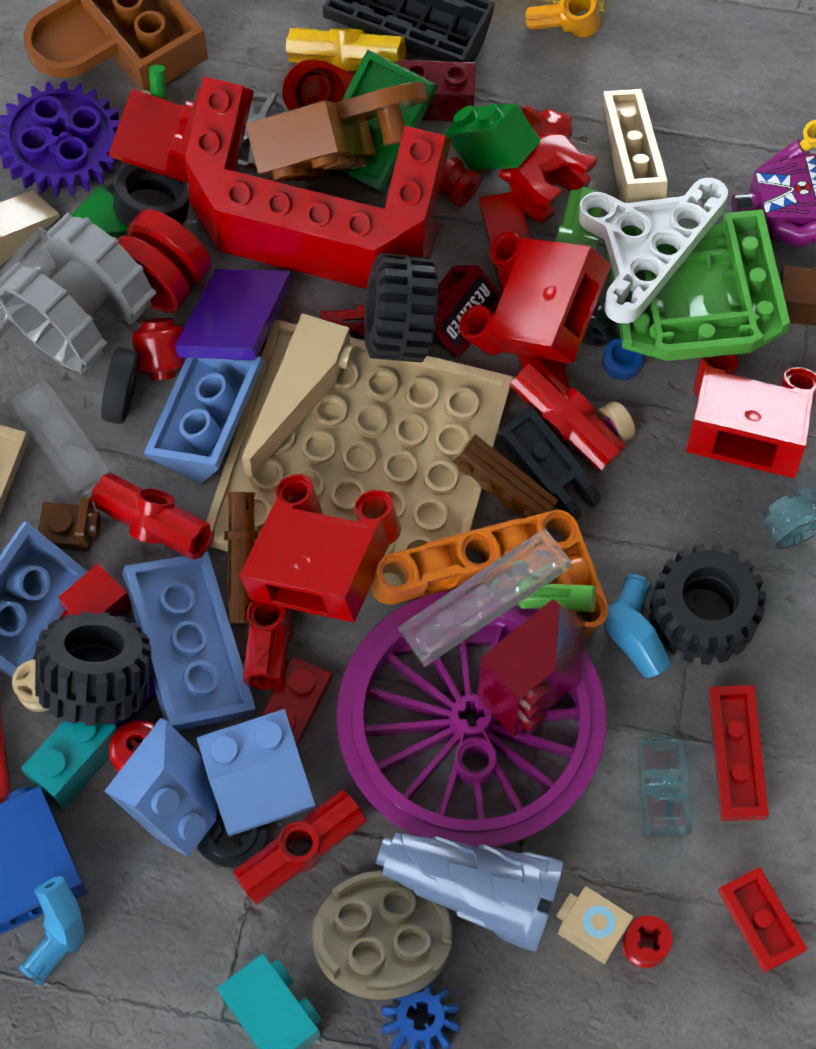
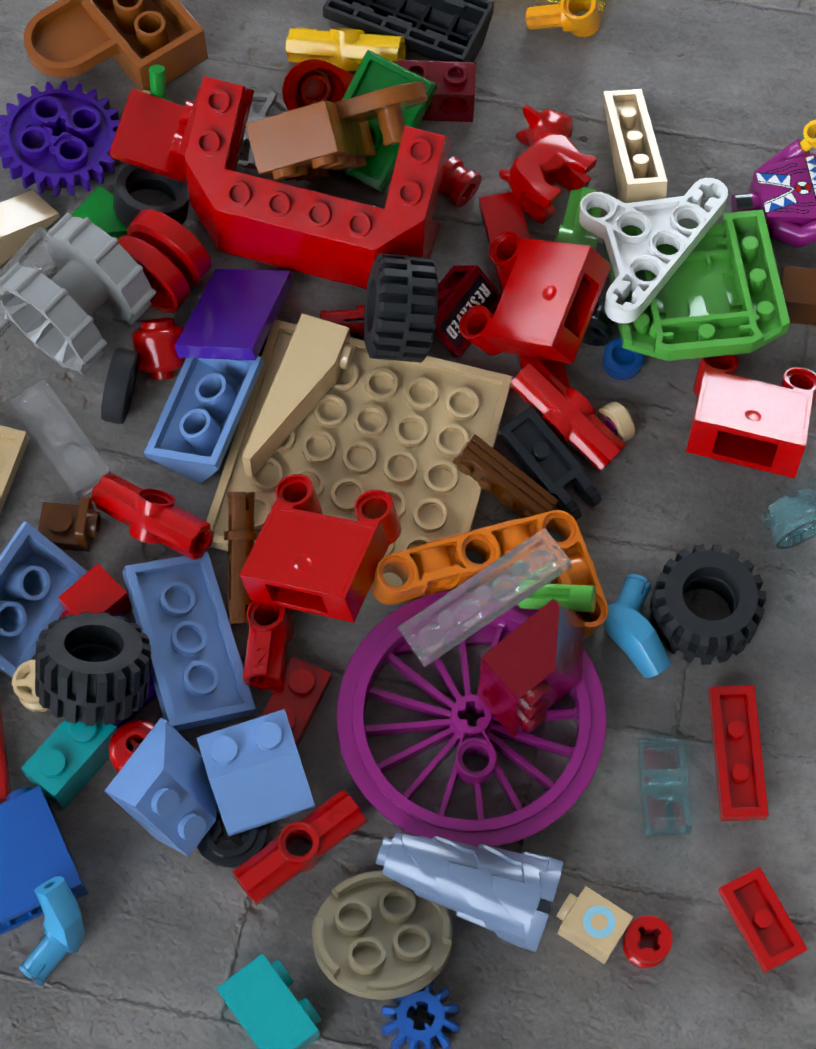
(492, 136): green brick -> none

